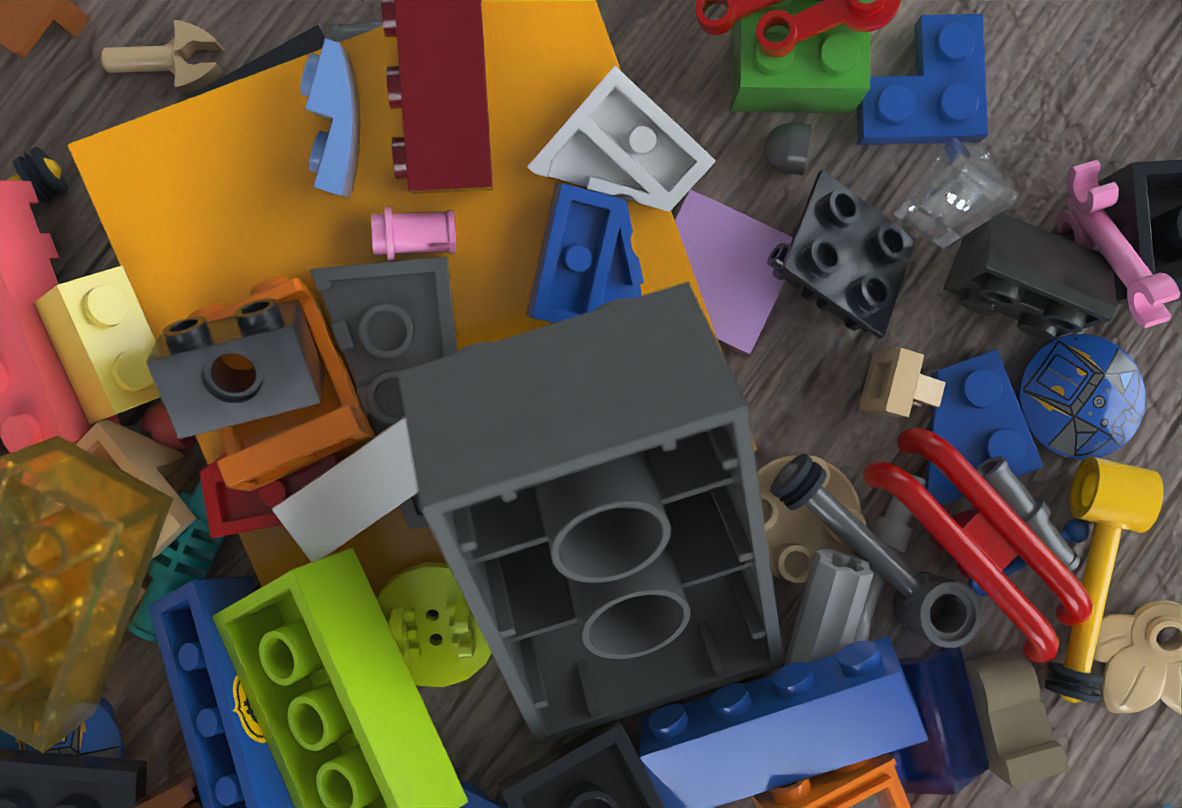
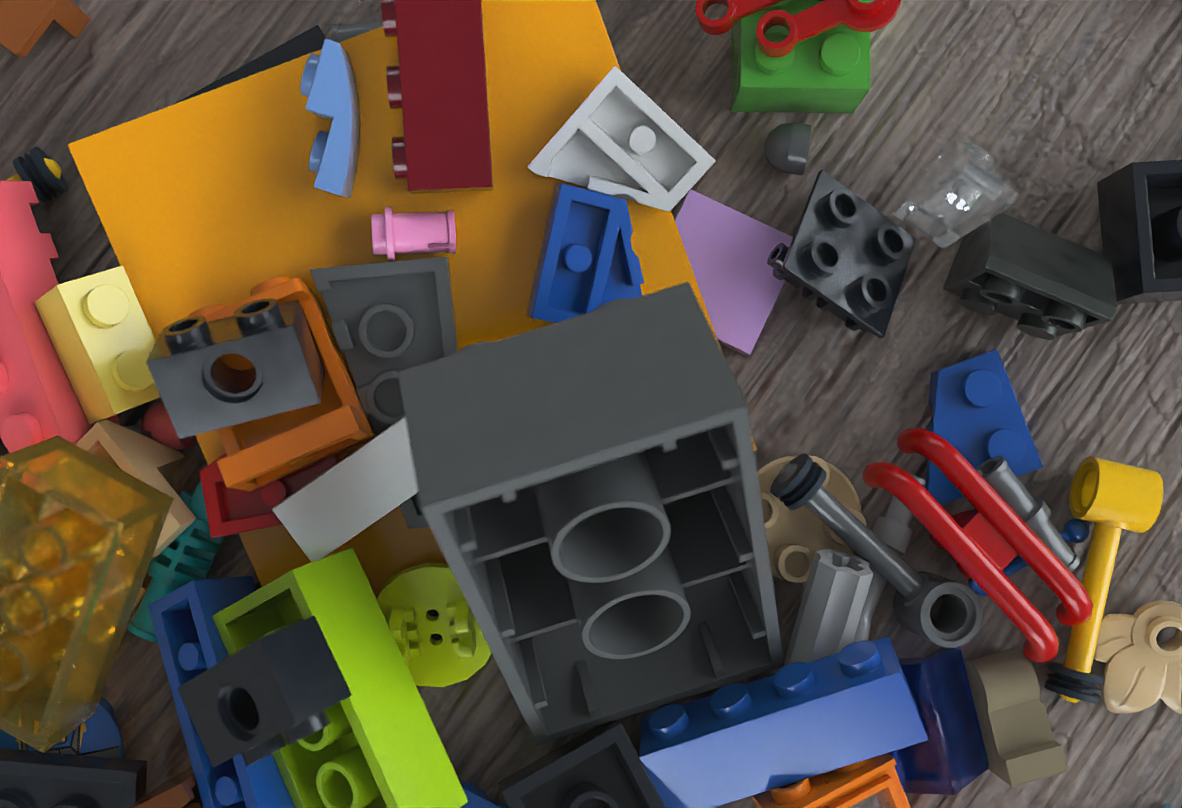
(170, 58): tan bar -> none
(264, 691): none -> black brick
(897, 385): tan tile -> none
(943, 97): blue plate -> none
(1082, 396): blue dish -> none
(1097, 231): bright pink bar -> none

